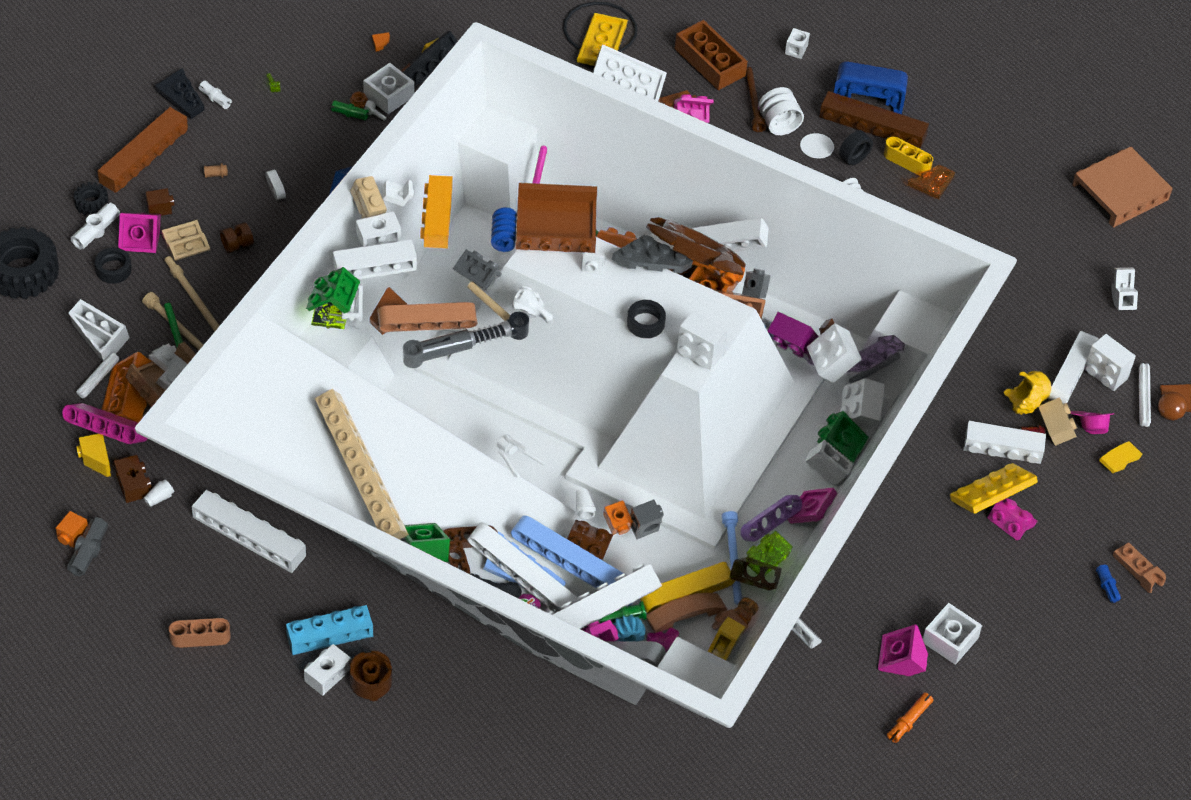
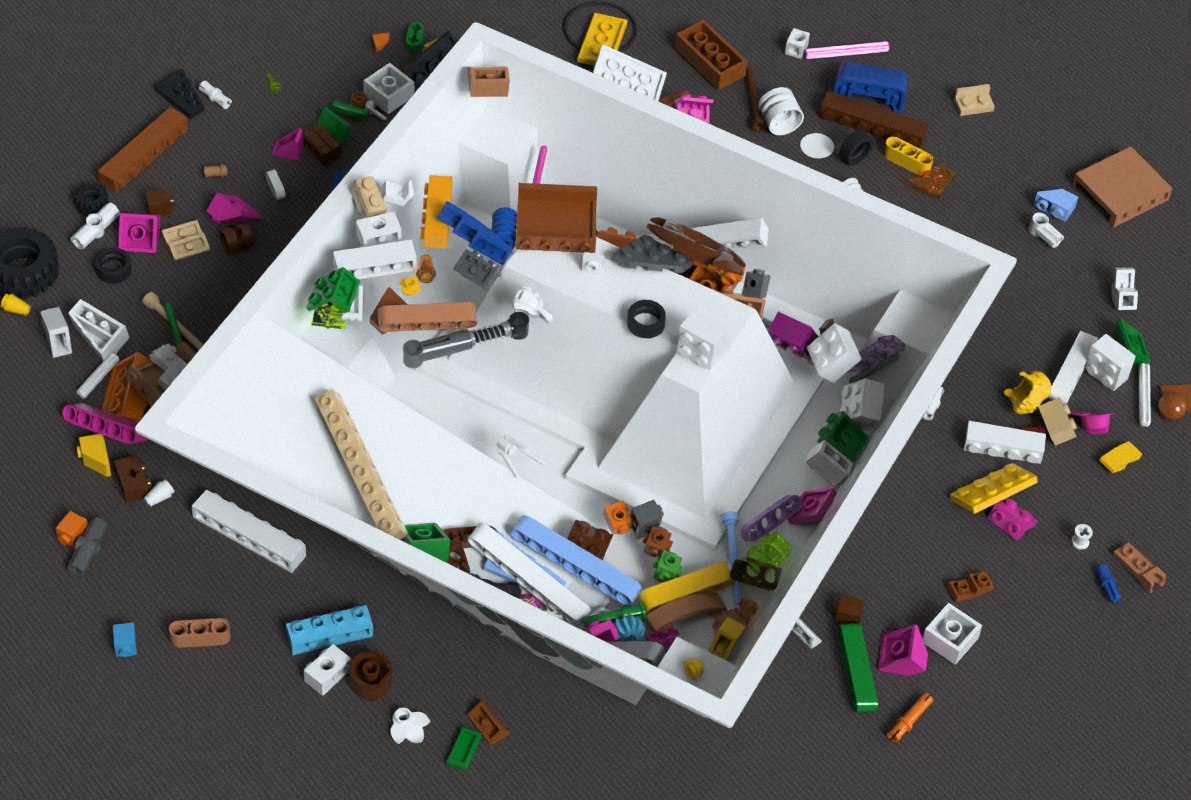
(15, 305): none -> yellow cone
(56, 332): none -> white slope
(124, 639): none -> dark azure brick
(177, 273): tan bar -> none
(231, 209): none -> dark pink slope
(289, 146): none -> dark pink slope
(322, 144): none -> reddish brown brick
(337, 127): none -> green slope
(408, 729): none -> white plate
(410, 285): none -> yellow plate
(418, 37): none -> green beam
(426, 270): none -> clear orange cone
(464, 749): none -> green tile
(475, 232): none -> blue slope
(488, 81): none -> nougat slope
(488, 301): tan bar -> none
(488, 723): none -> dark orange slope
(584, 505): white cone -> none
(609, 597): white brick -> none
(657, 541): none -> dark orange brick
(667, 566): none -> bright green brick
(693, 668): none -> yellow plate
(844, 50): none -> axle
(848, 610): none -> reddish brown brick
(857, 667): none -> green beam
(929, 413): none -> white pin
(971, 587): none -> dark orange slope
(973, 100): none -> tan bracket
(1041, 228): none -> white piece
(1056, 203): none -> light blue slope
(1082, 536): none -> white bush
(1132, 341): none -> green slope

